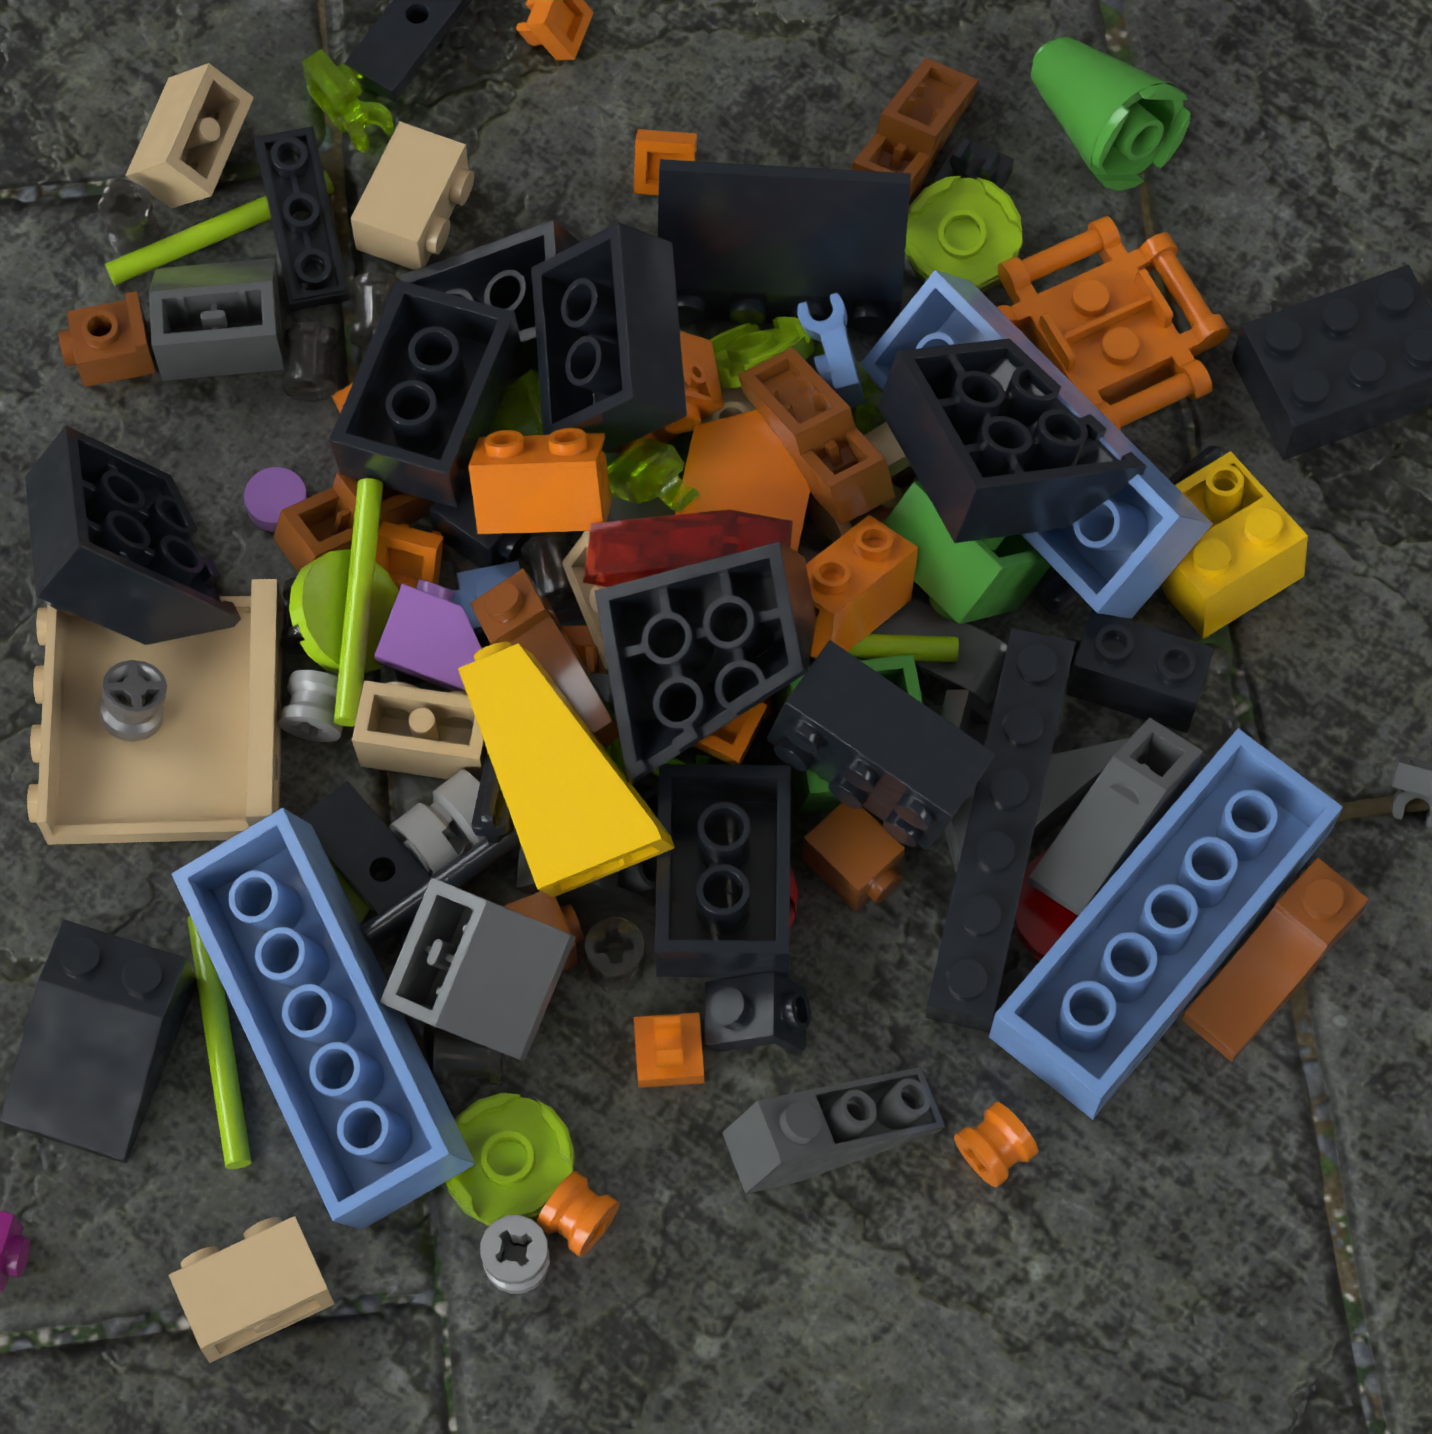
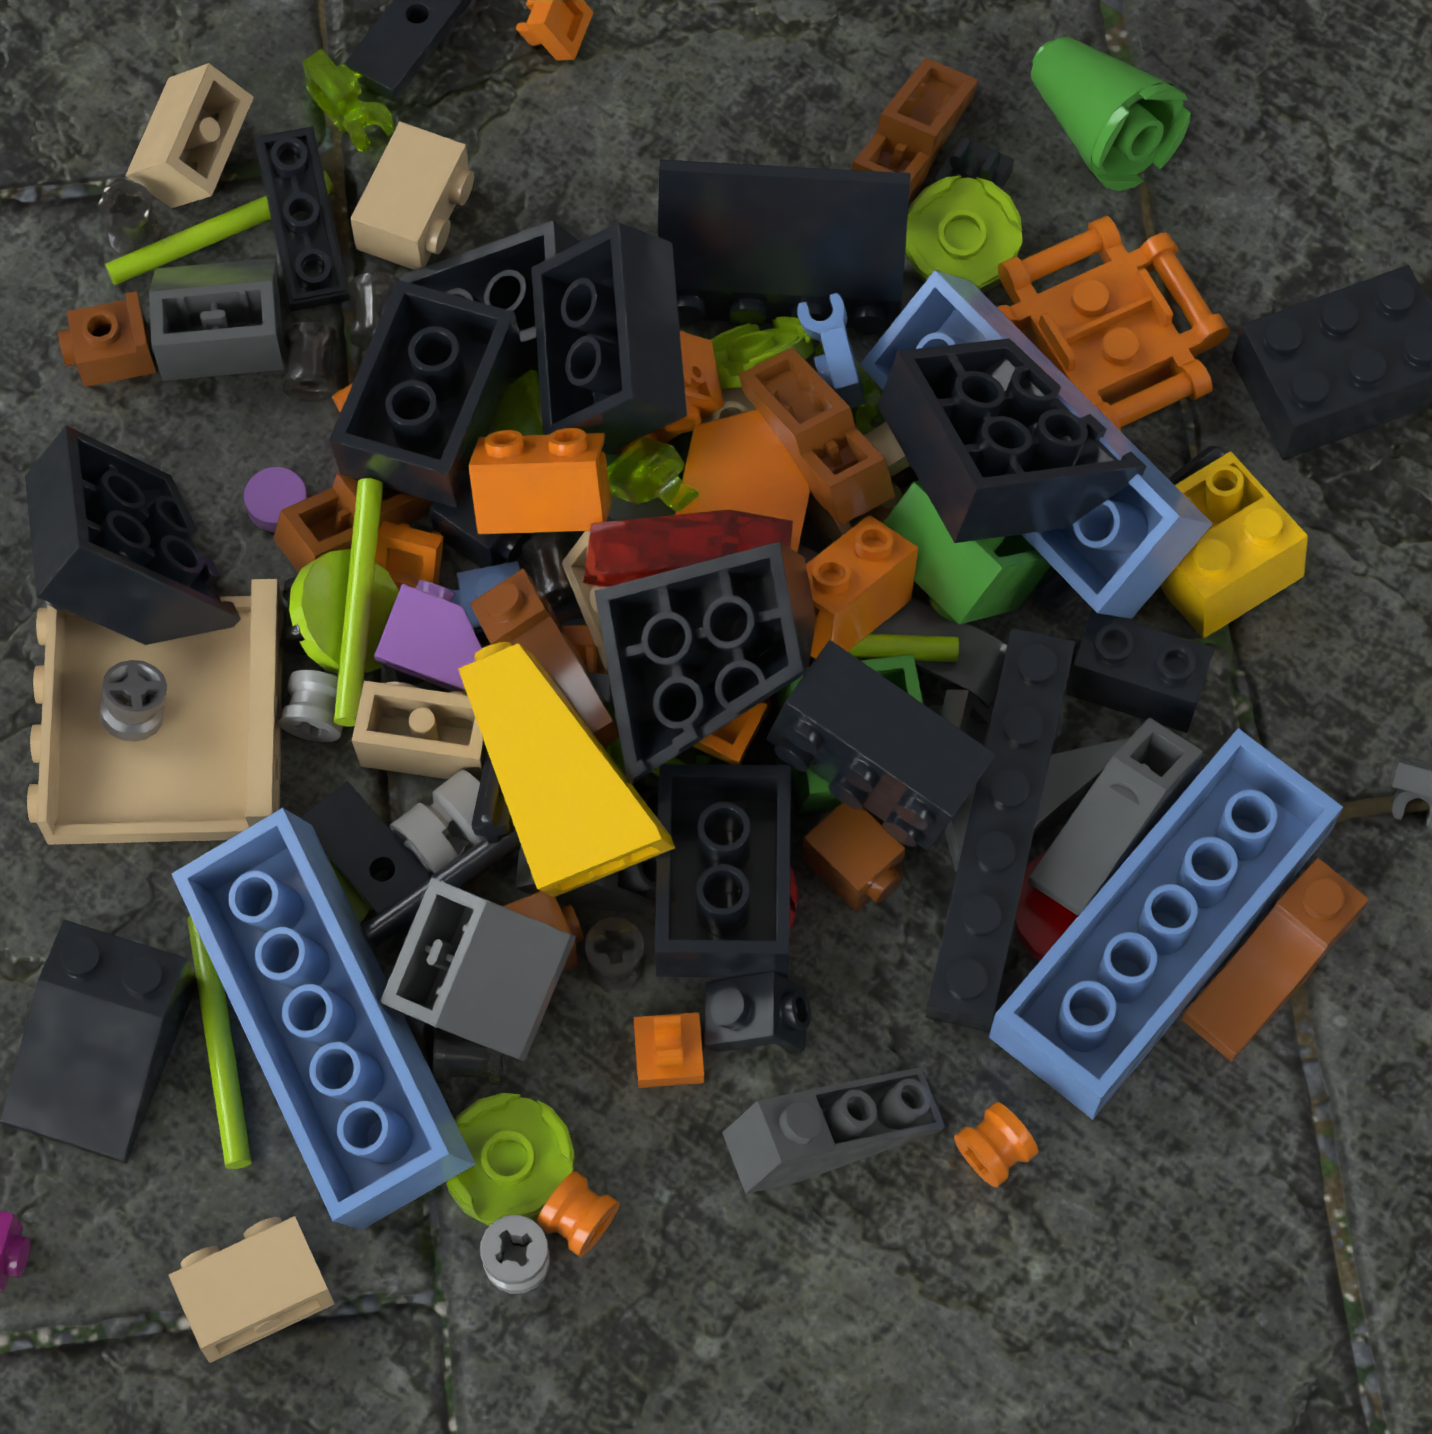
(657, 145): orange tile -> none

